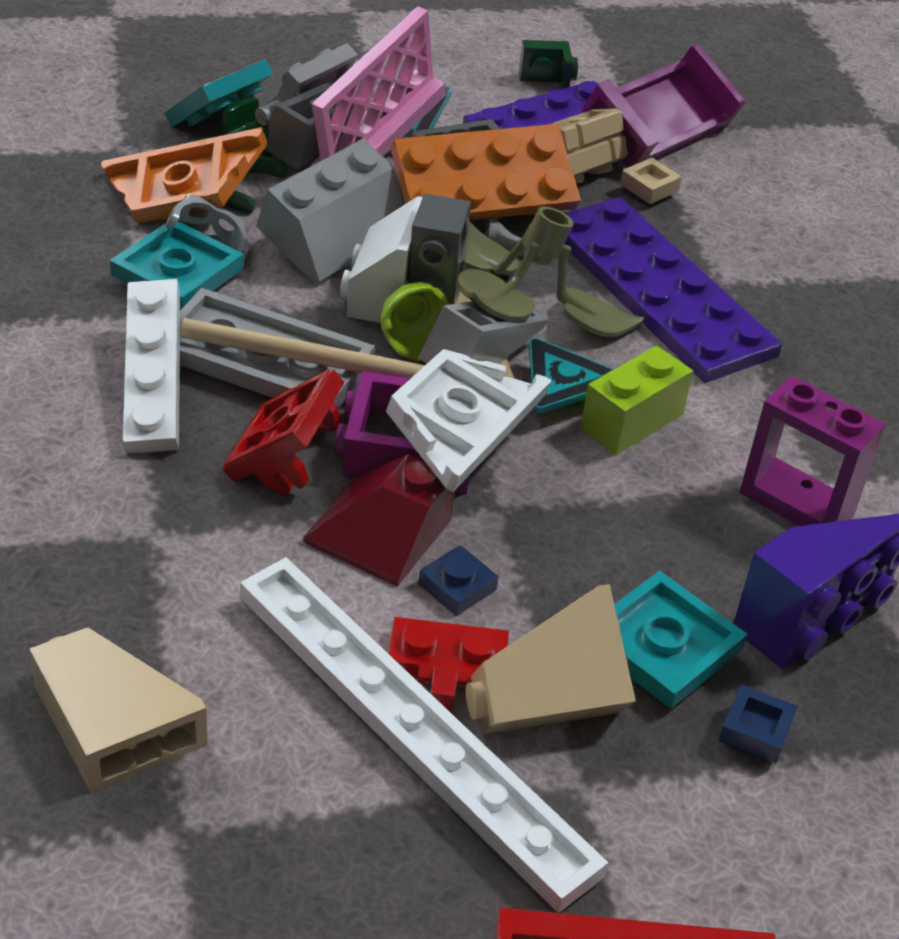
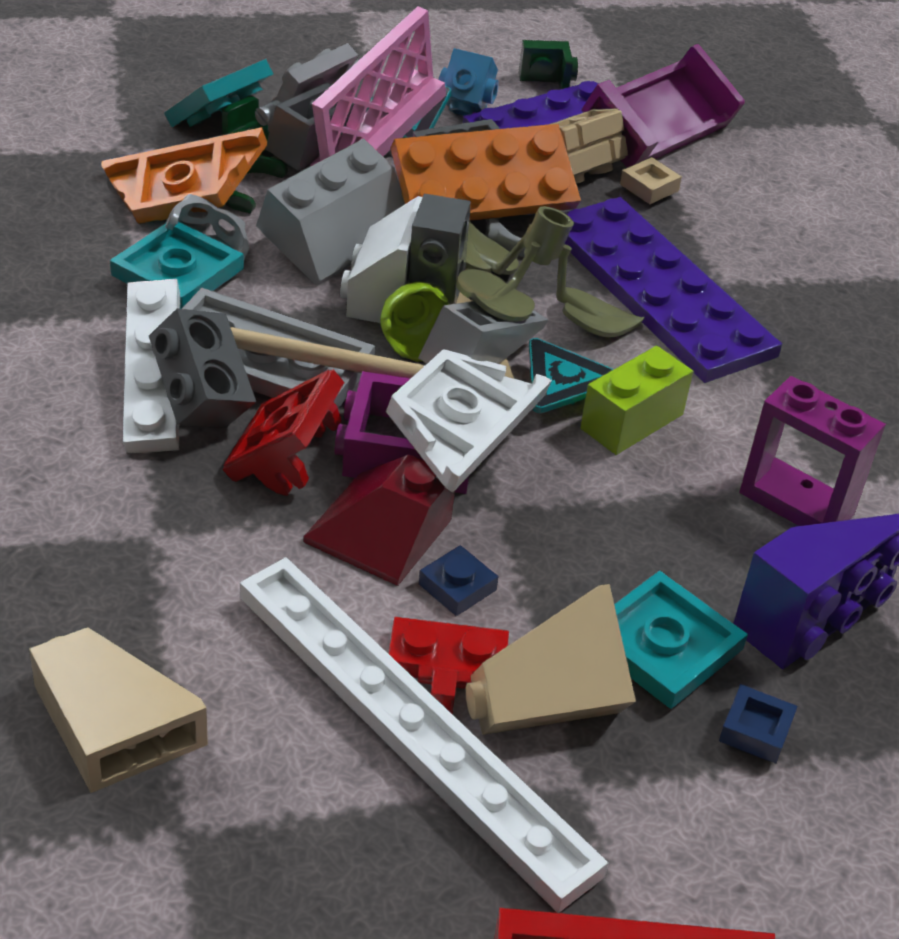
(201, 368): none -> dark grey brick
(471, 81): none -> dark azure brick

